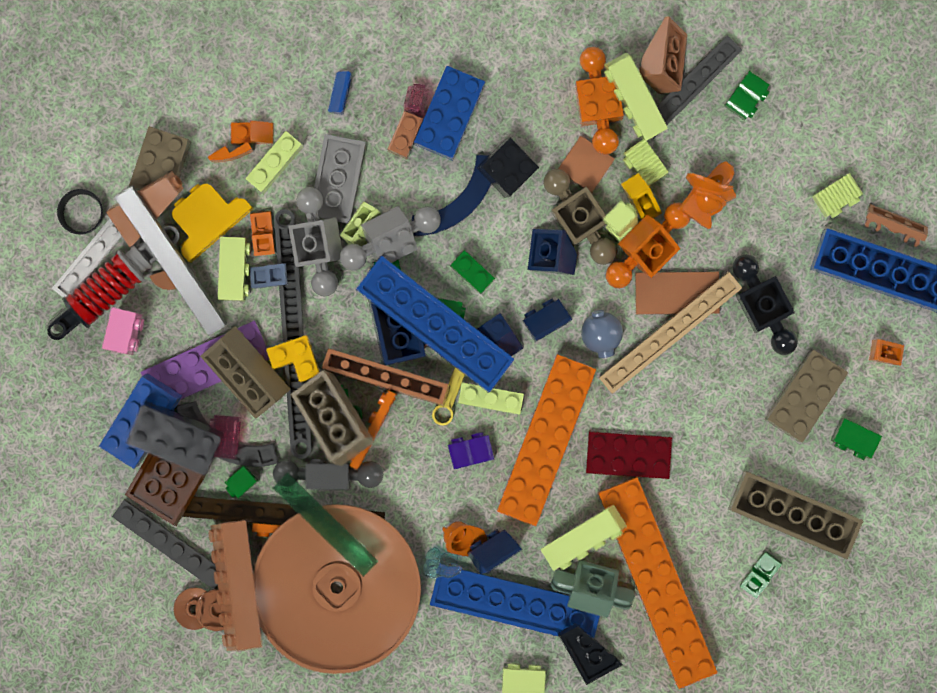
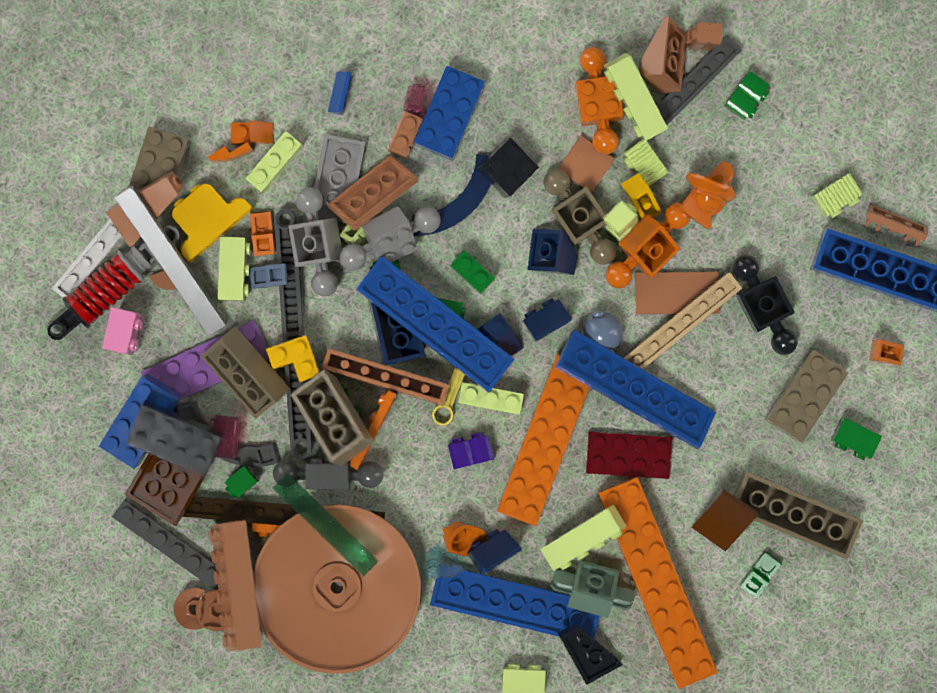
(61, 206): black tyre -> none
(372, 192): none -> nougat tile
(635, 389): none -> blue plate
(704, 36): none -> nougat brick
(725, 520): none -> reddish brown tile

